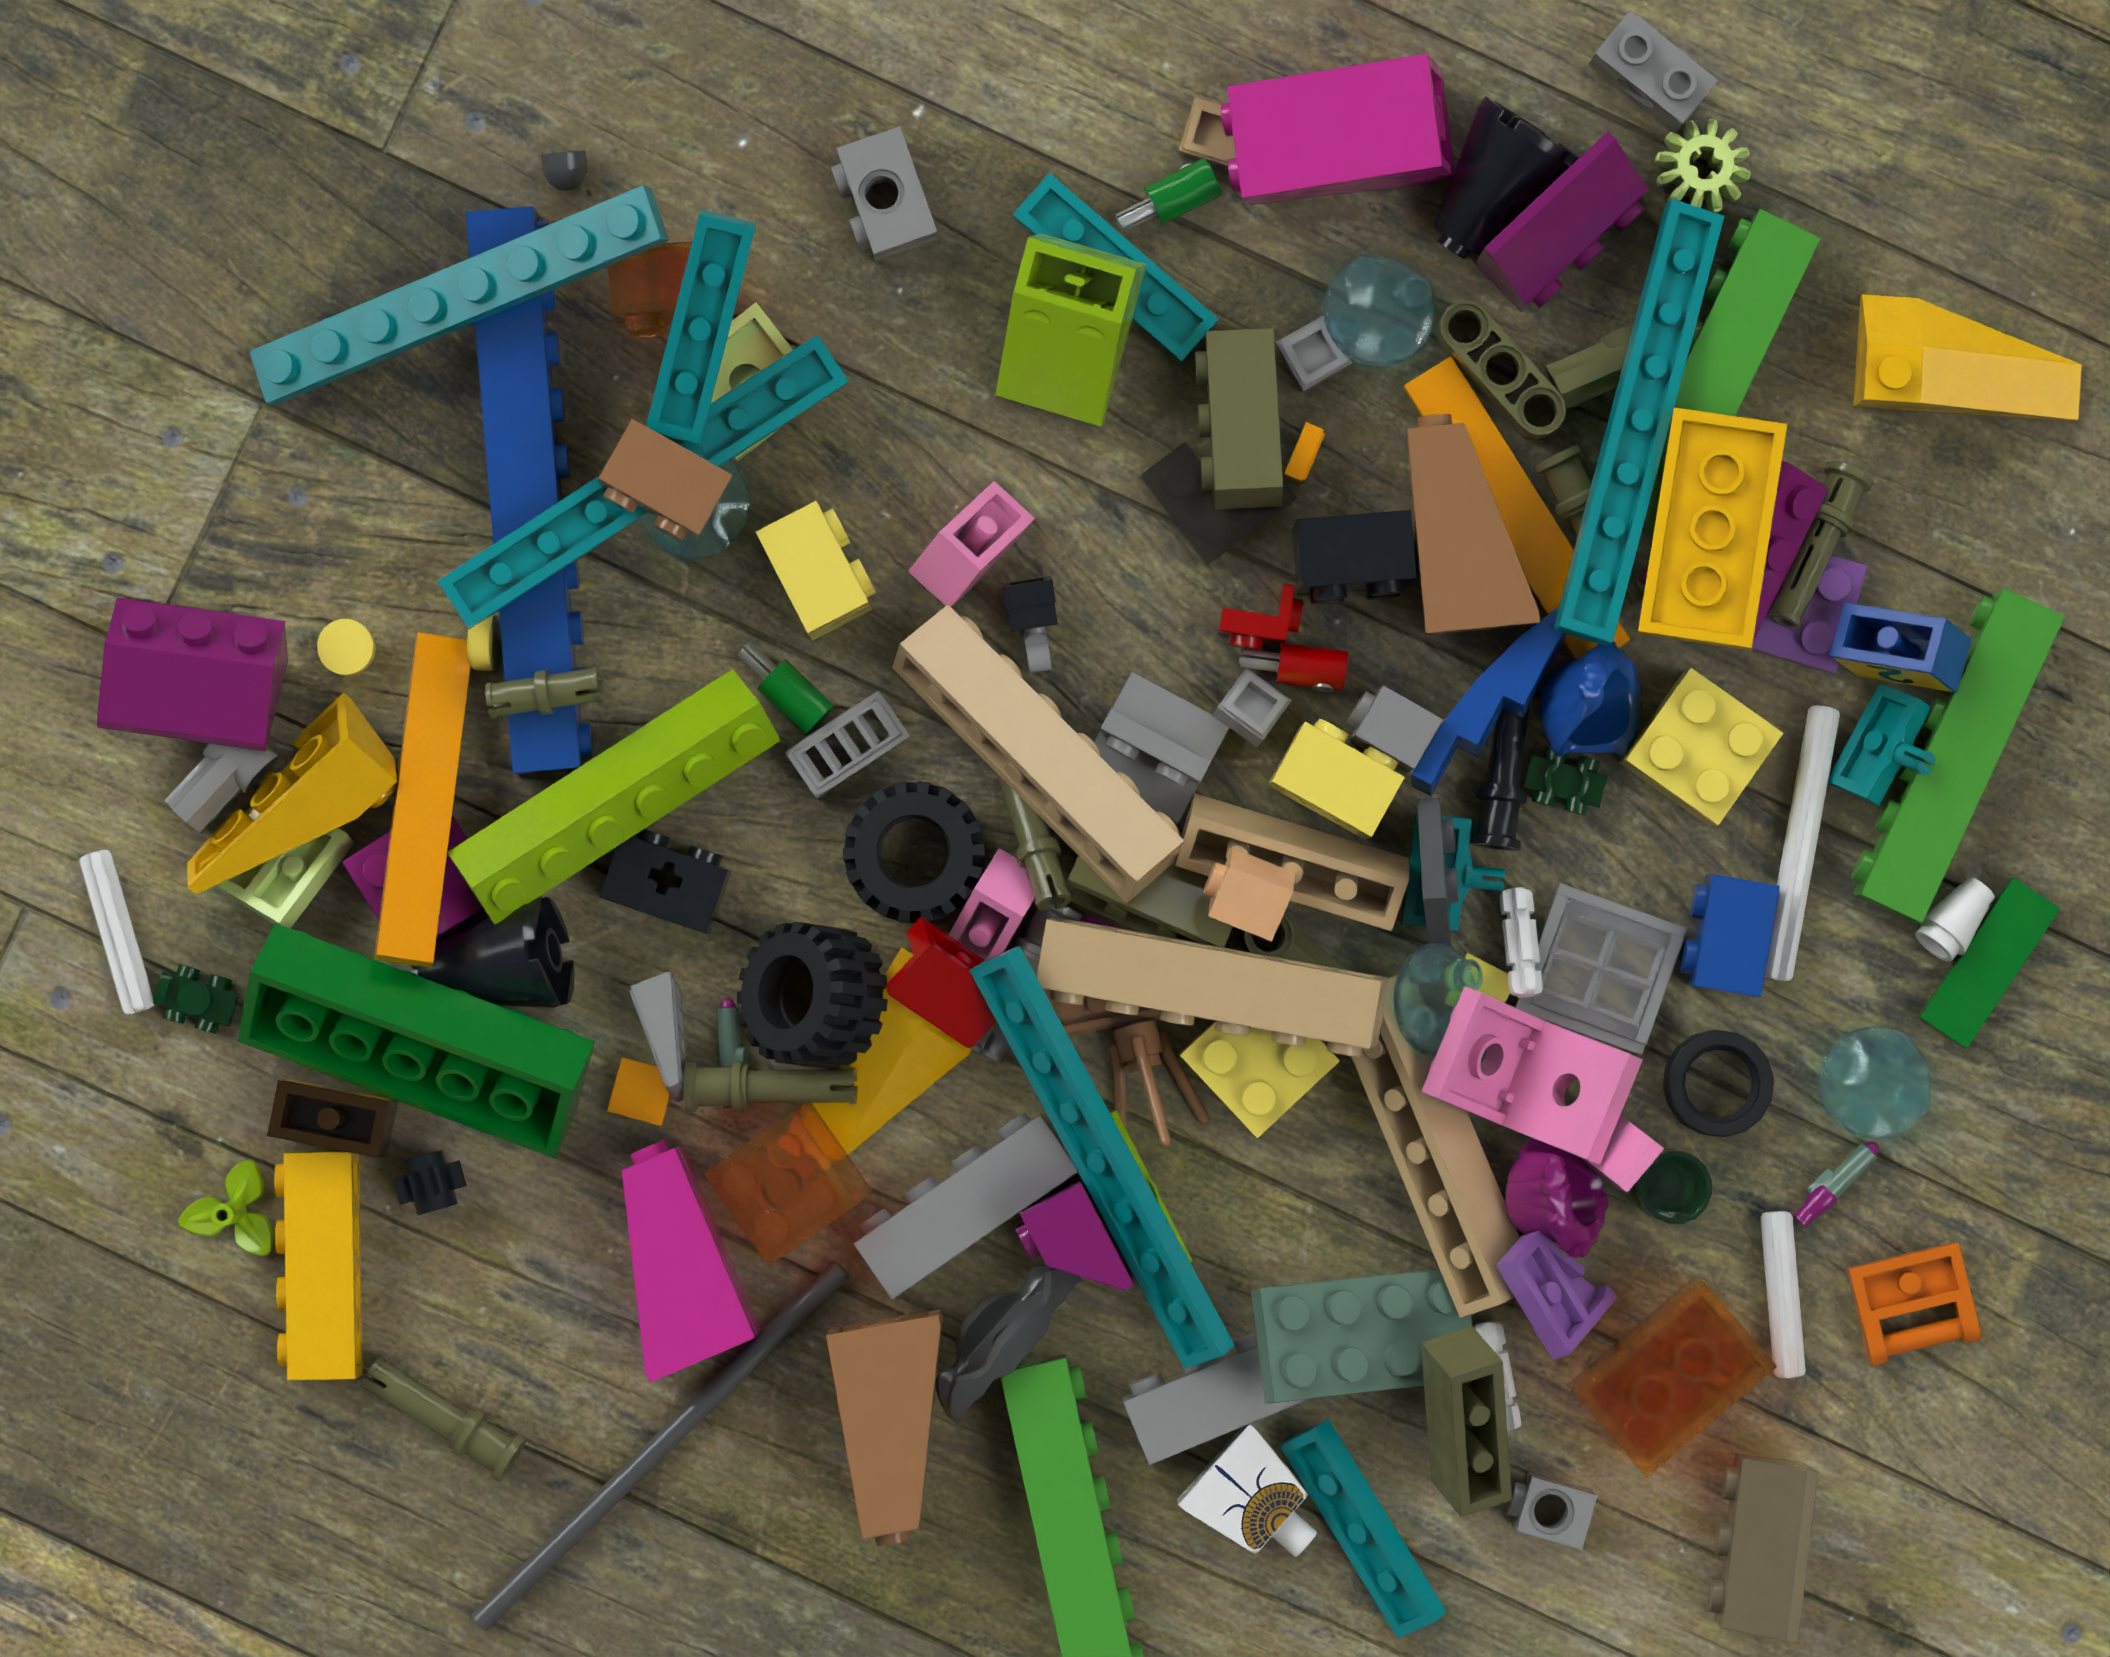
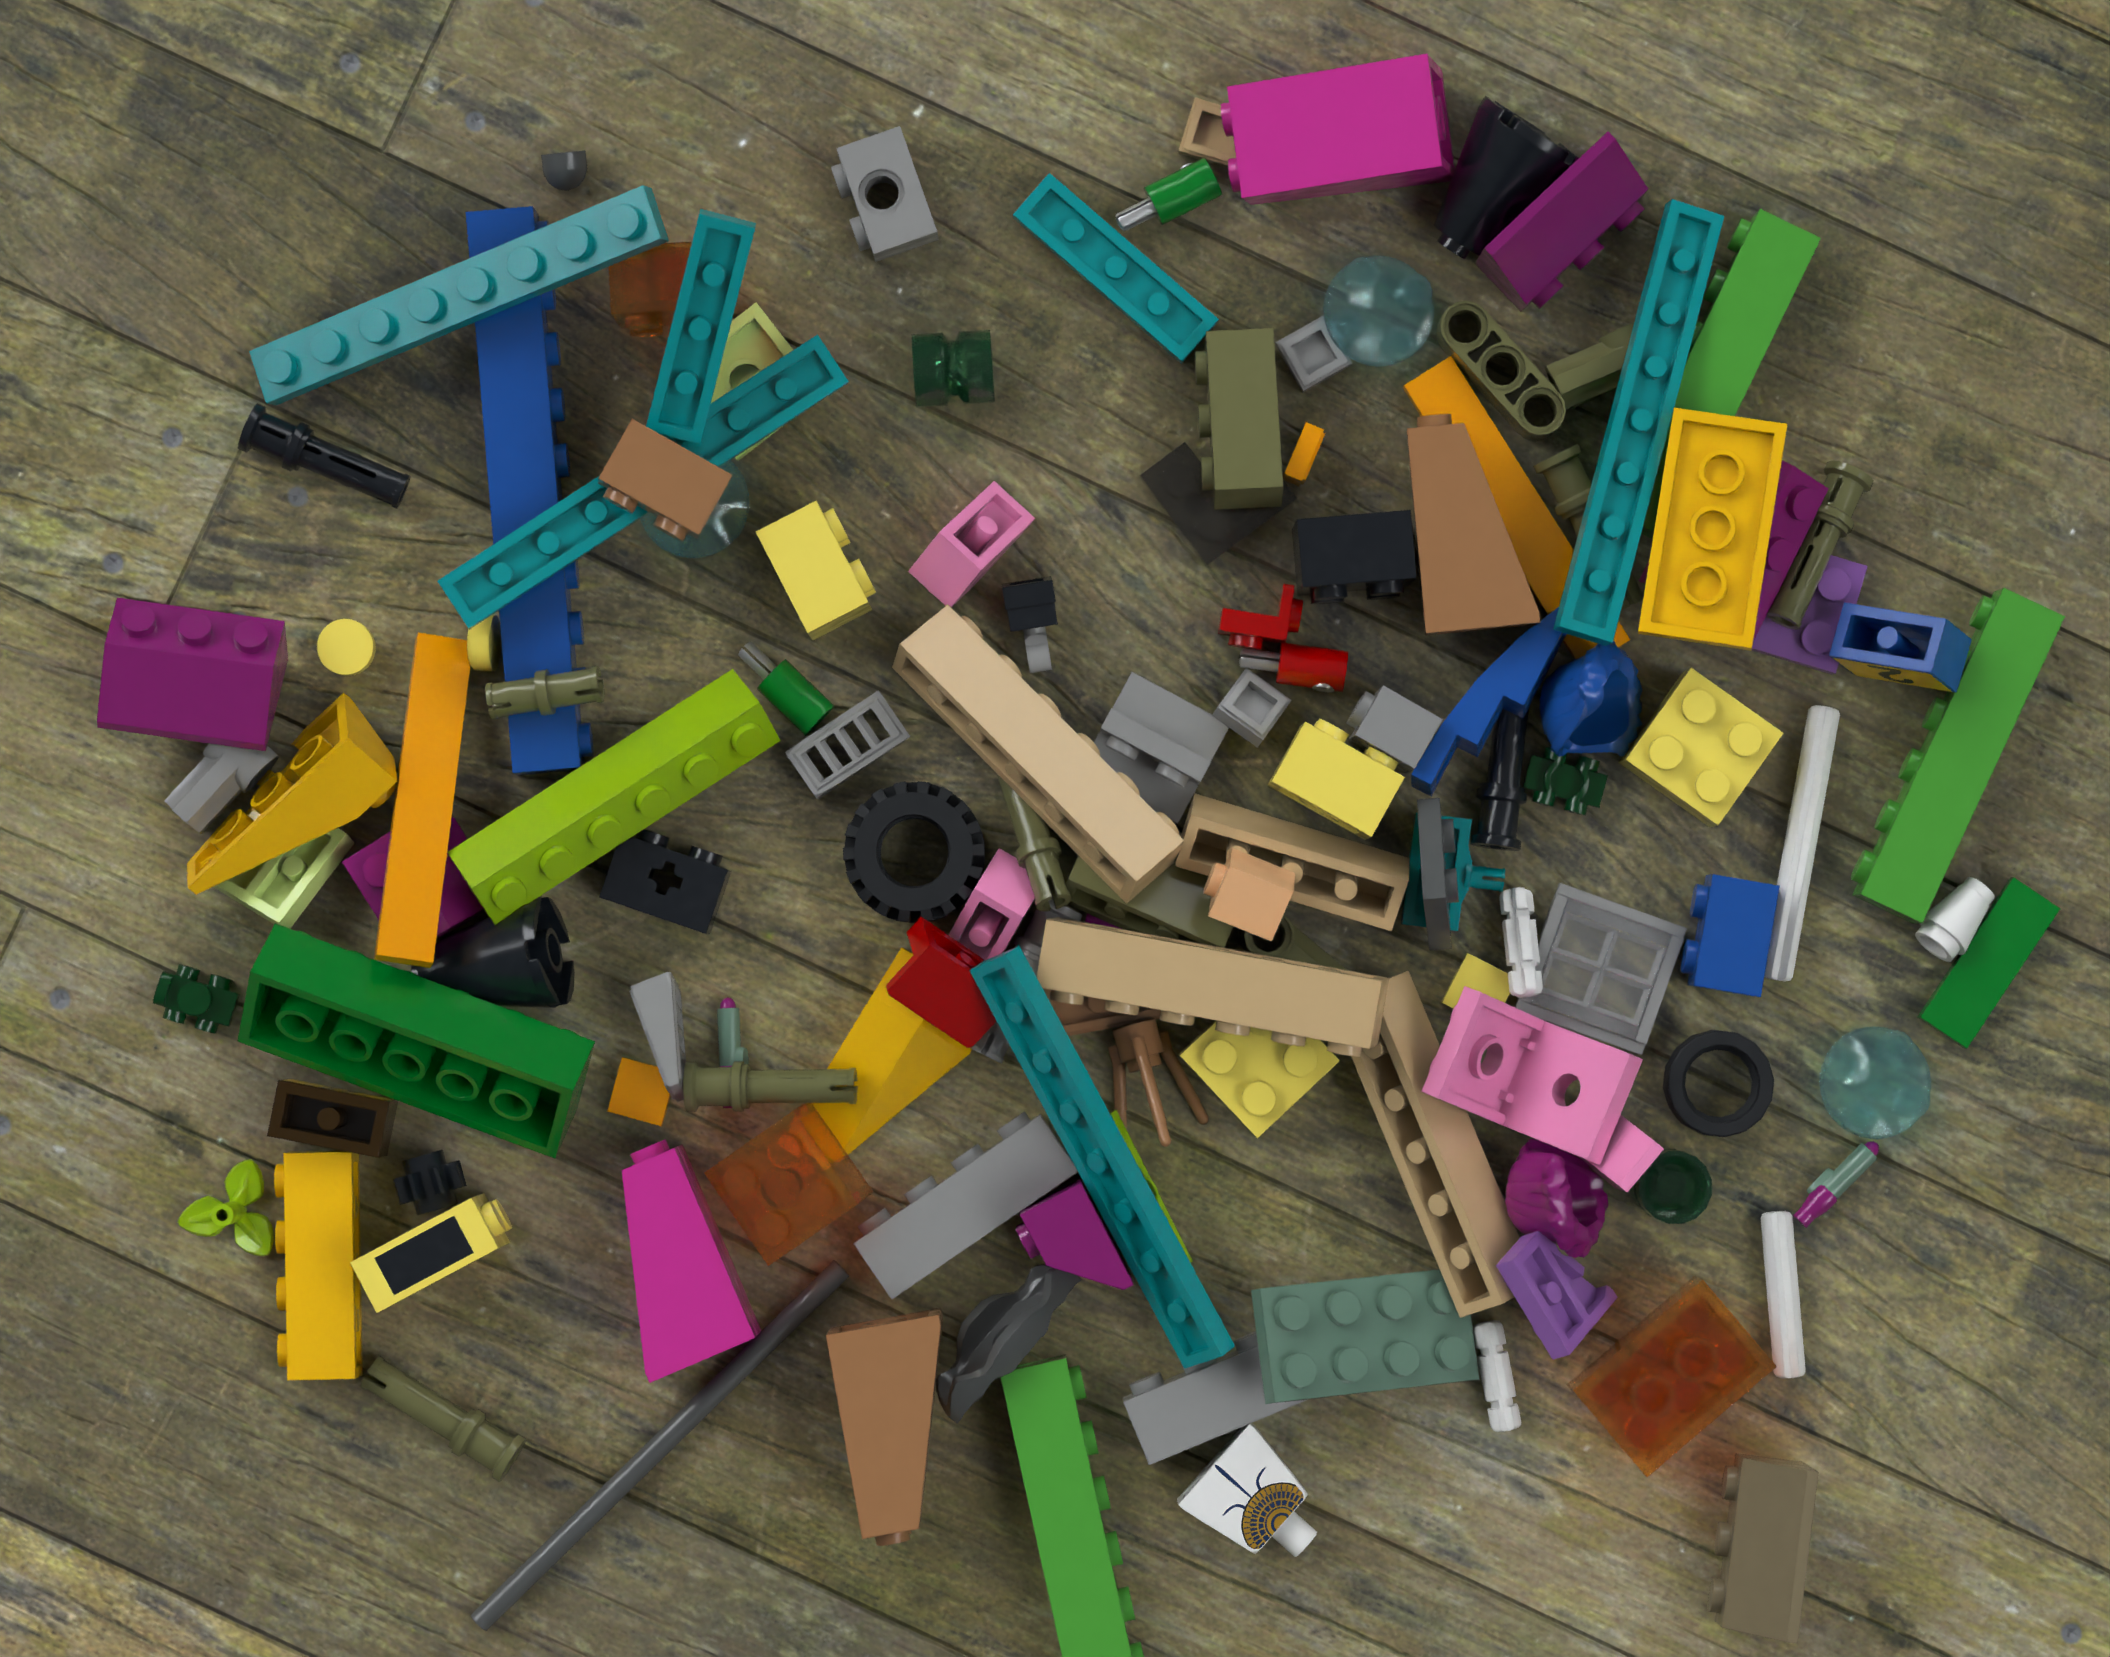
(116, 931): white axle -> none
(299, 448): none -> black pin
(432, 1251): none -> brick
(844, 998): black tyre -> none
(953, 368): none -> clear green wheel
(1068, 327): lime slope -> none
(1363, 1528): teal plate -> none
(1429, 991): clear light blue dish -> none
(1466, 1421): olive brick -> none
(1576, 1515): light grey brick -> none
(1652, 72): light grey brick -> none
(1719, 158): yellowish green gear -> none
(1882, 745): teal plate -> none
(1909, 1285): orange plate -> none
(1945, 363): yellow wedge -> none

